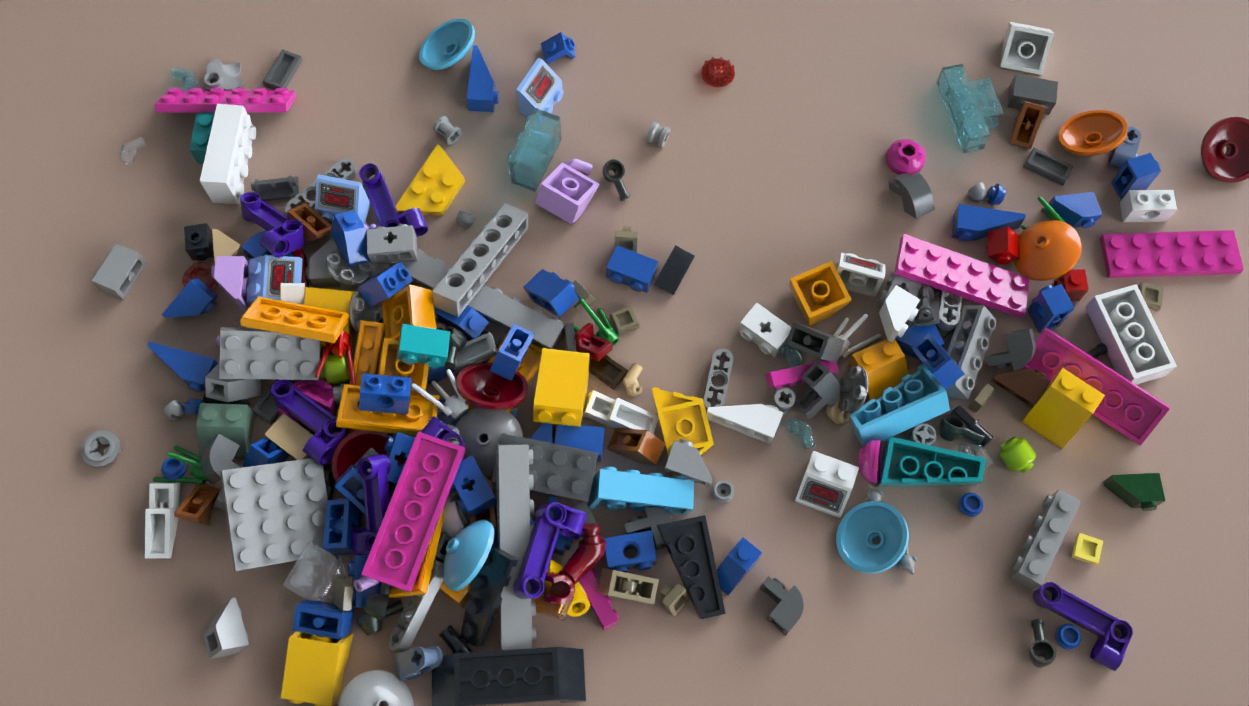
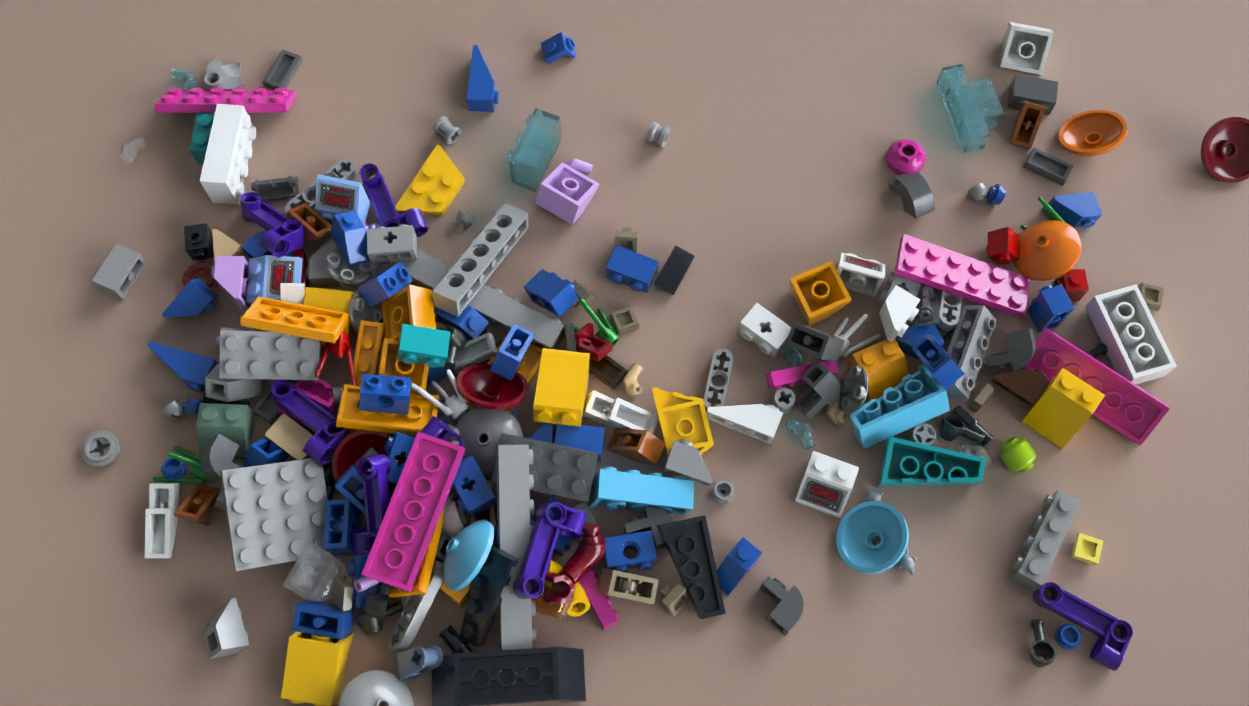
(335, 369): lime head -> none
(447, 44): medium azure dish -> none
(539, 89): slope -> none
(619, 170): pearl dark grey bar -> none
(719, 79): clear red gear -> none
(870, 460): dark pink piece -> none
(971, 504): blue plate -> none
(976, 222): blue slope -> none
(1127, 149): sand blue piece -> none
(1136, 174): blue brick -> none
(1137, 490): dark green slope -> none
(1148, 205): white brick -> none
(1171, 254): dark pink plate -> none

